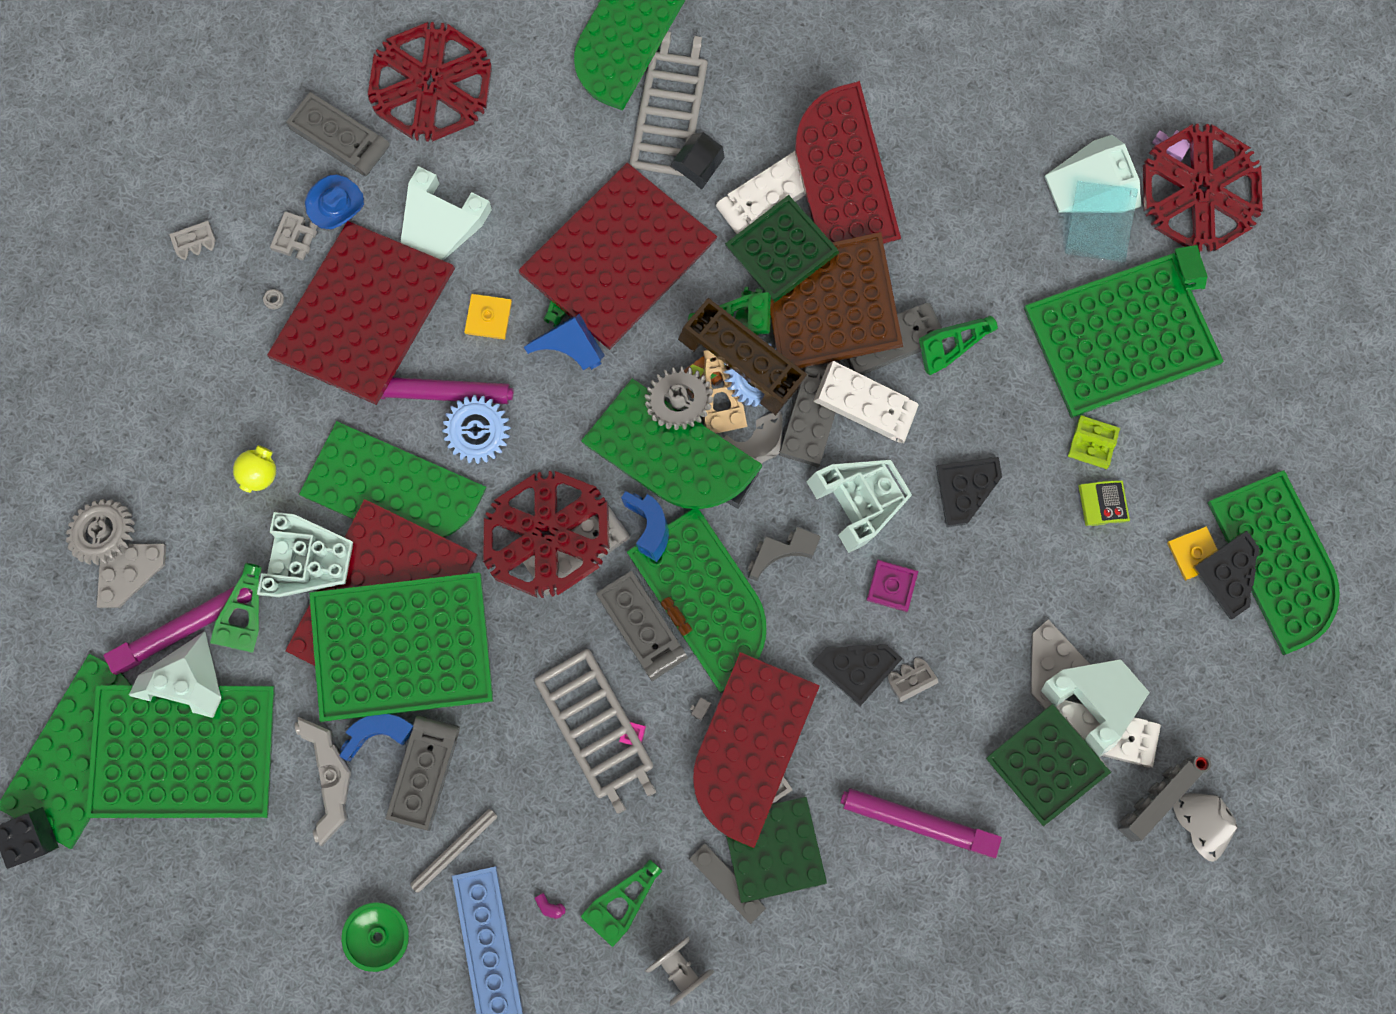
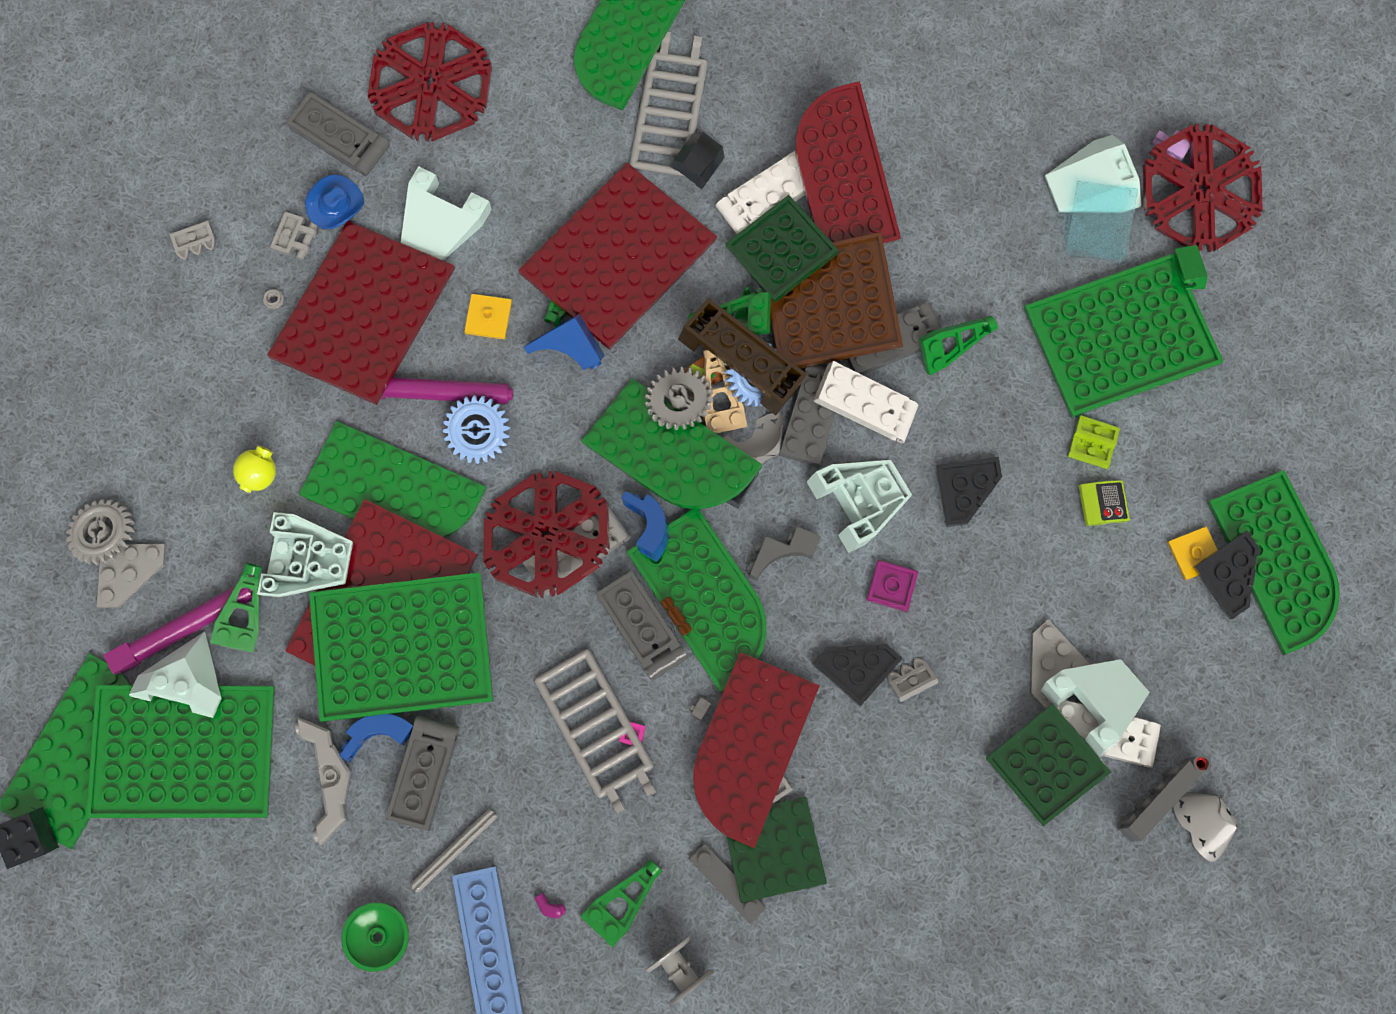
(921, 823): magenta brick -> none

